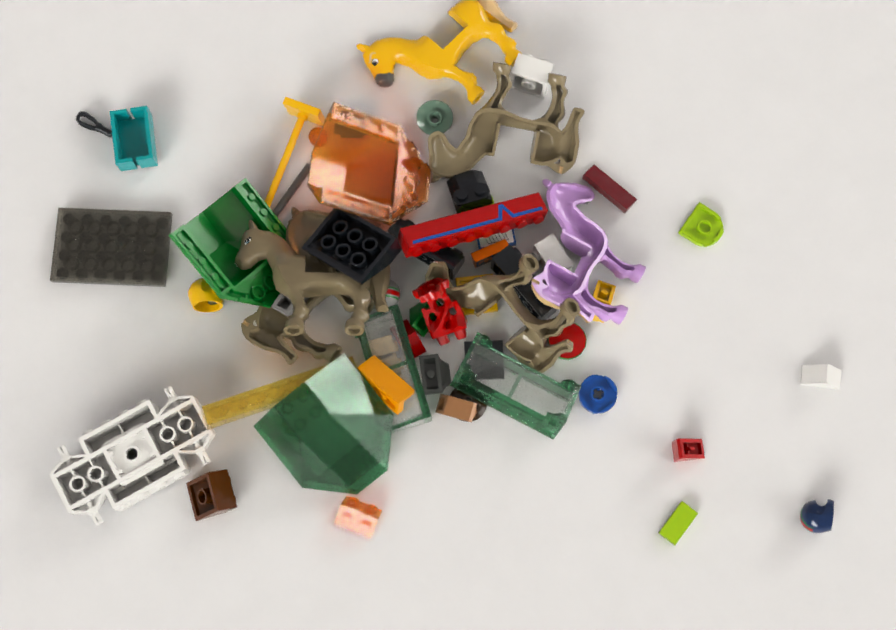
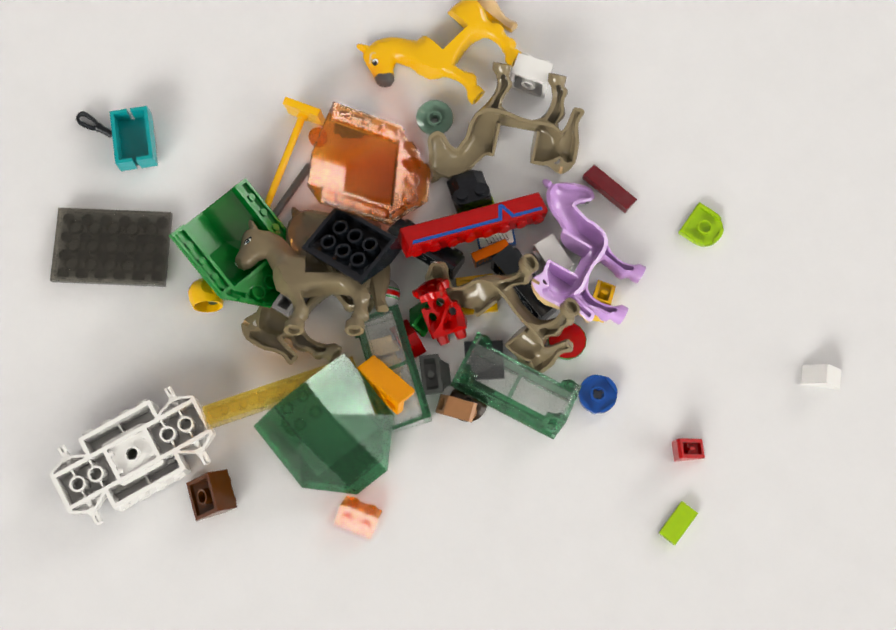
(817, 518): dark blue helmet -> none

